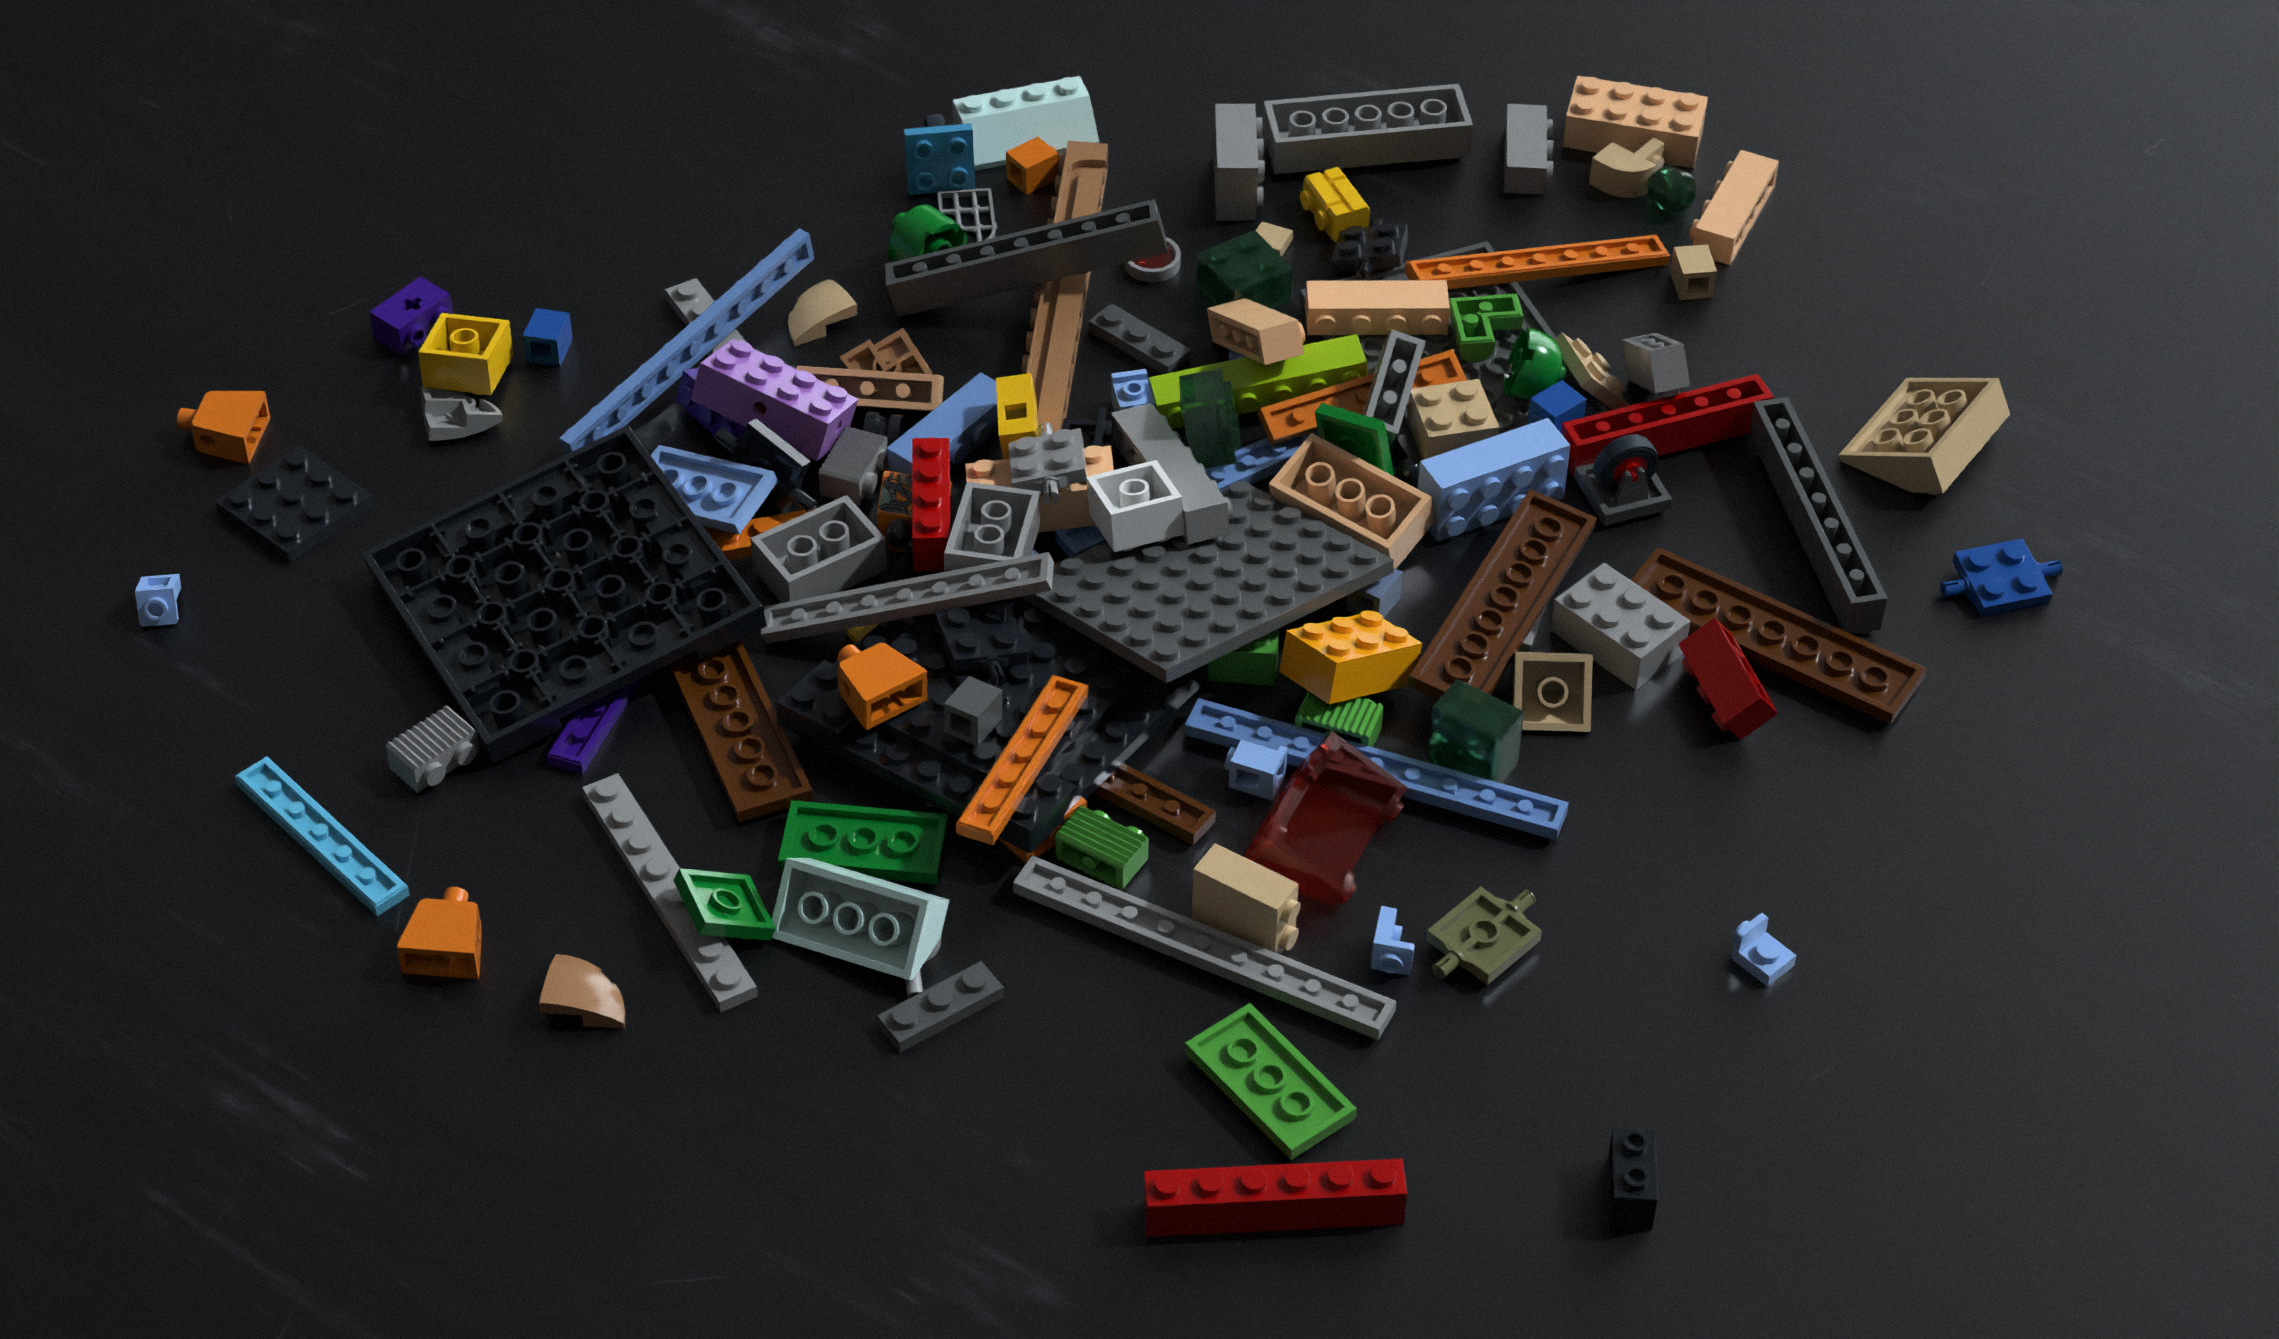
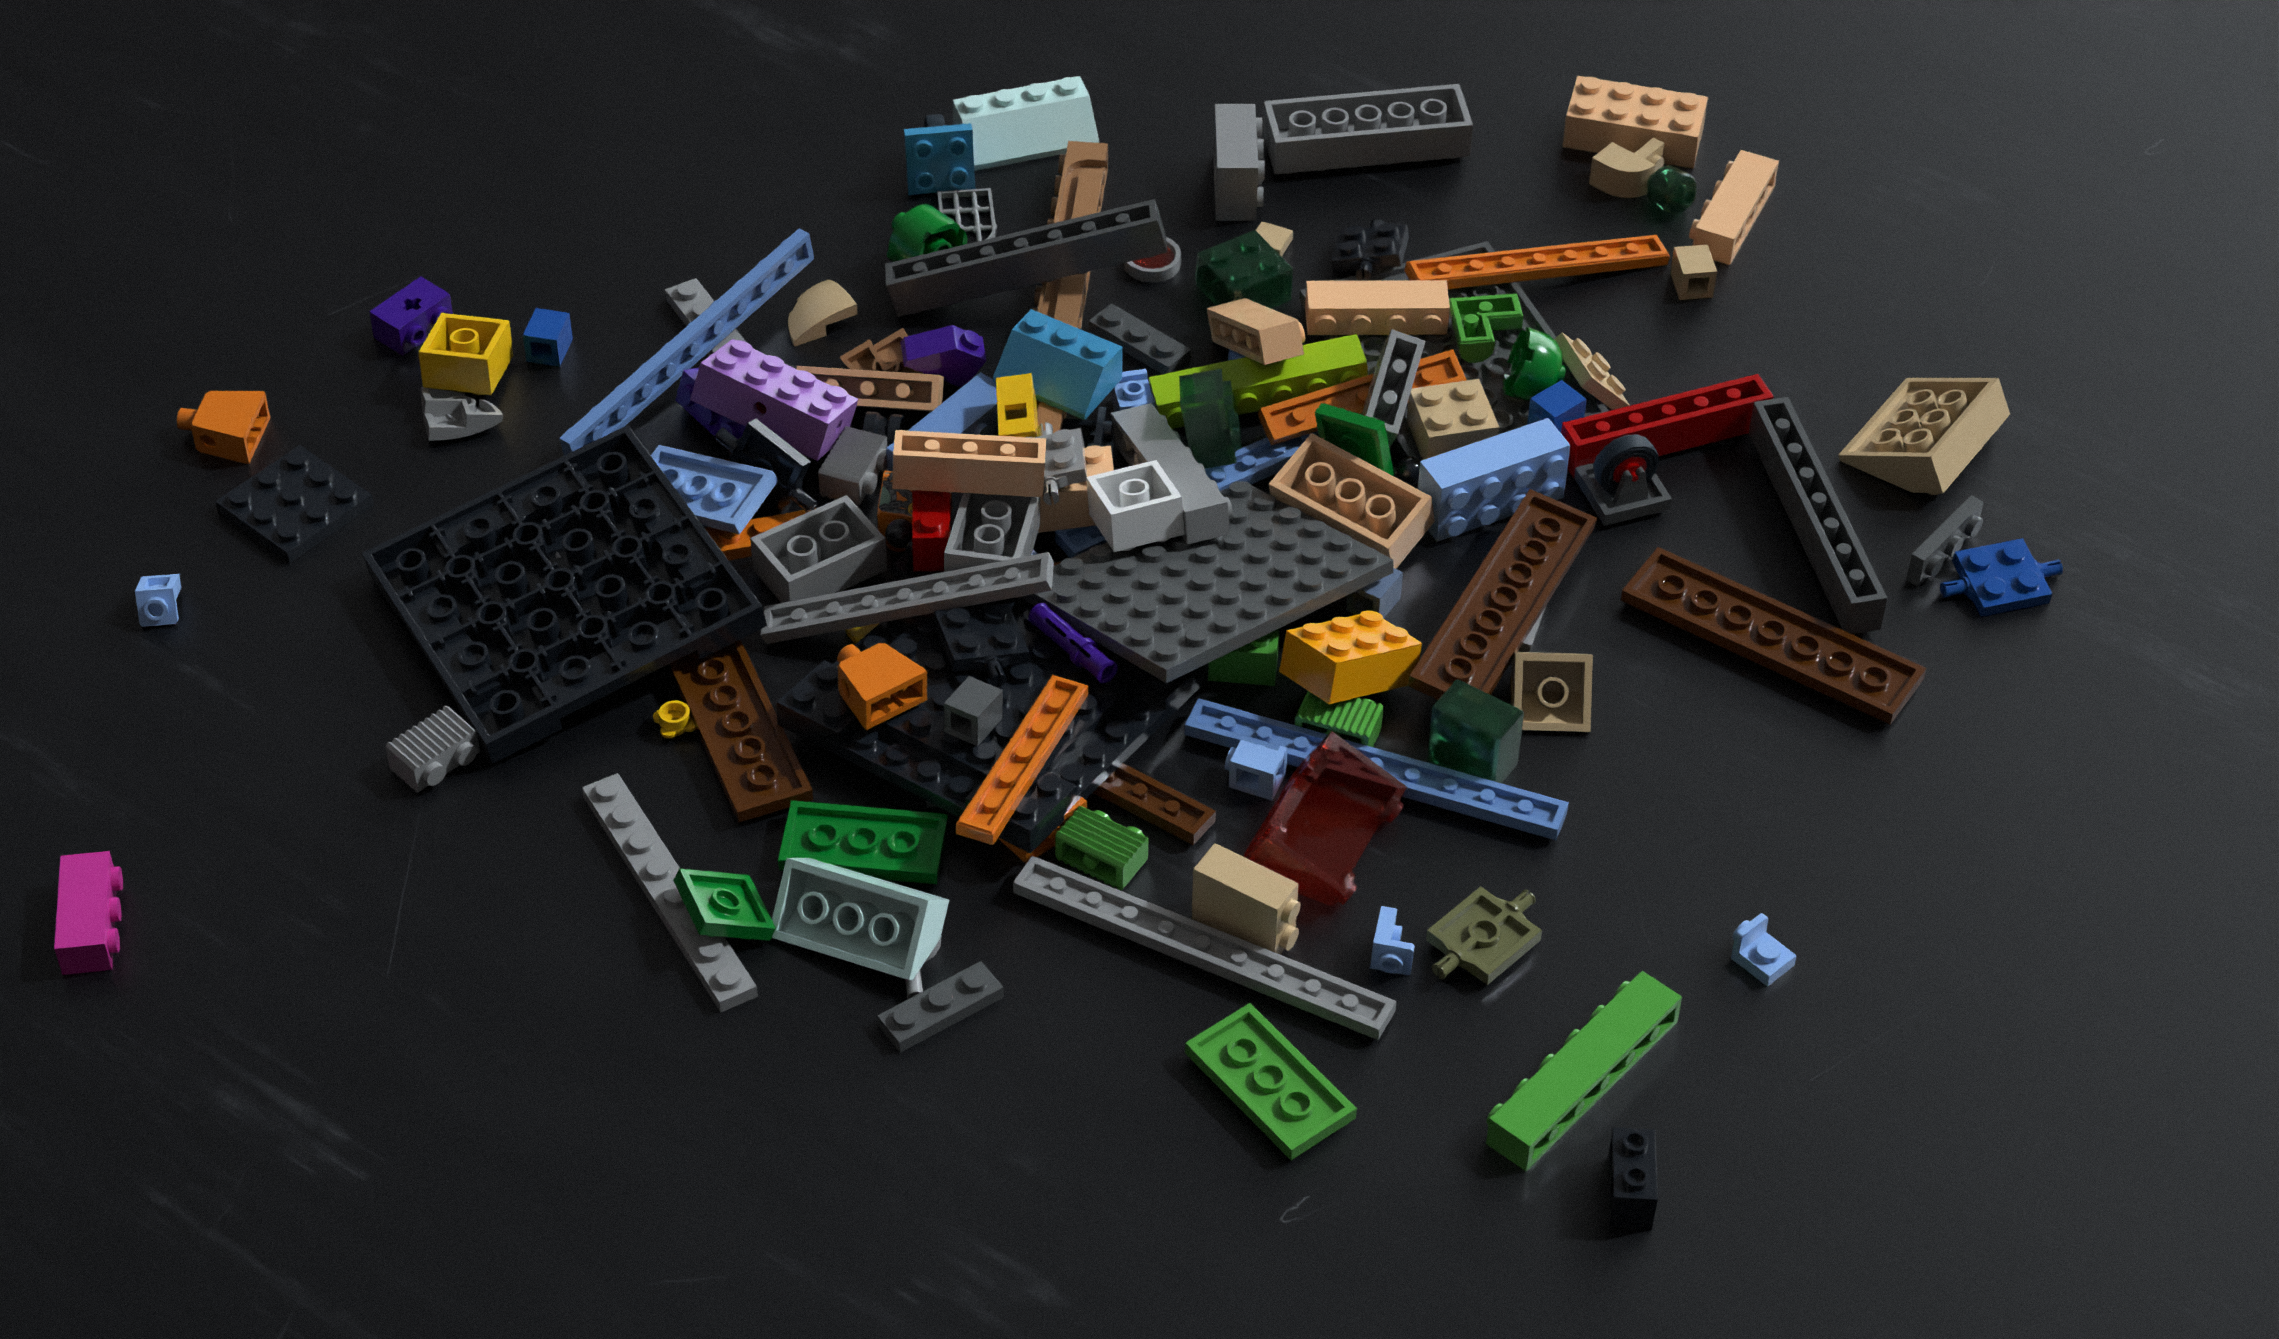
(87, 912): none -> dark pink brick
(322, 836): medium azure tile -> none
(443, 937): orange torso -> none
(582, 990): medium nougat brick -> none
(588, 730): dark purple tile -> none
(674, 719): none -> yellow plate
(945, 352): none -> dark purple slope
(969, 463): none -> light nougat brick
(1032, 165): orange brick -> none
(1066, 363): none -> dark azure slope
(1097, 664): none -> dark purple pin
(1274, 1197): red brick -> none
(1333, 202): yellow brick -> none
(1527, 149): light grey brick -> none
(1582, 1070): none -> bright green brick
(1619, 625): light grey brick -> none
(1656, 364): light grey brick -> none
(1726, 680): red brick -> none
(1945, 540): none -> dark grey plate

